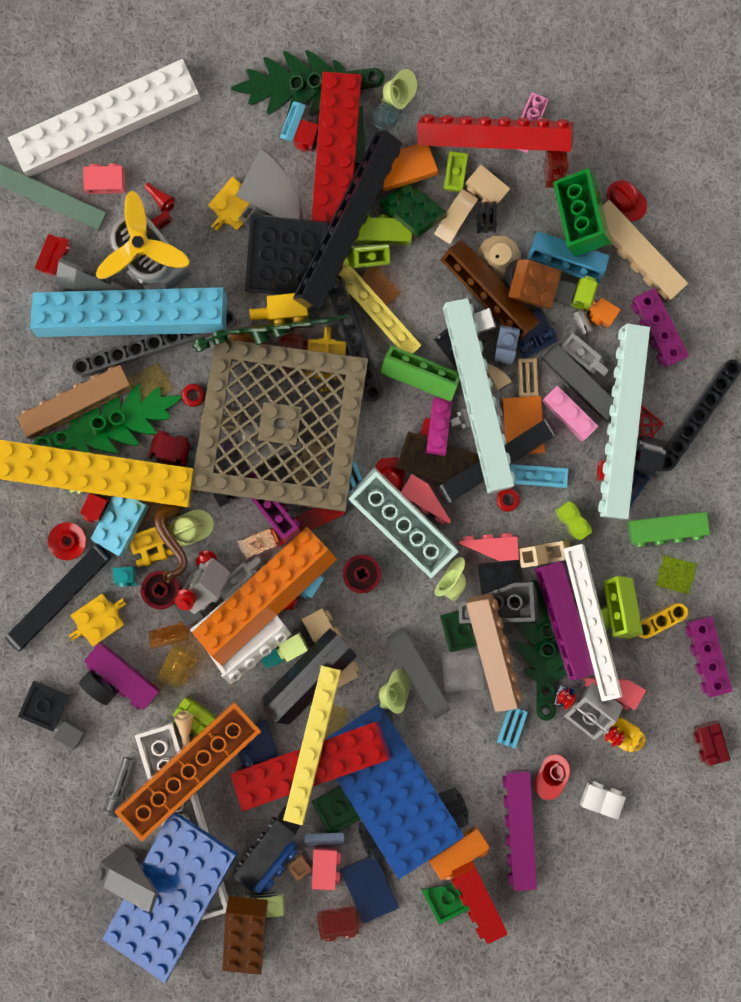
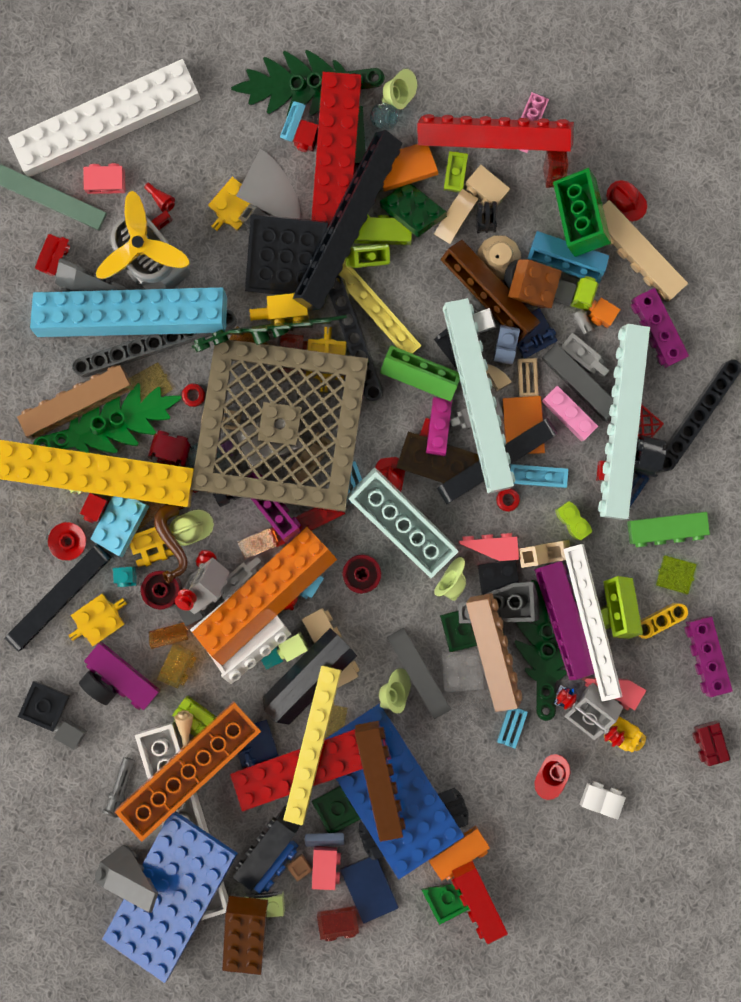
(379, 780): none -> reddish brown brick
(380, 285): clear orange plate -> none
(423, 496): coral slope -> none
(520, 827): magenta brick -> none

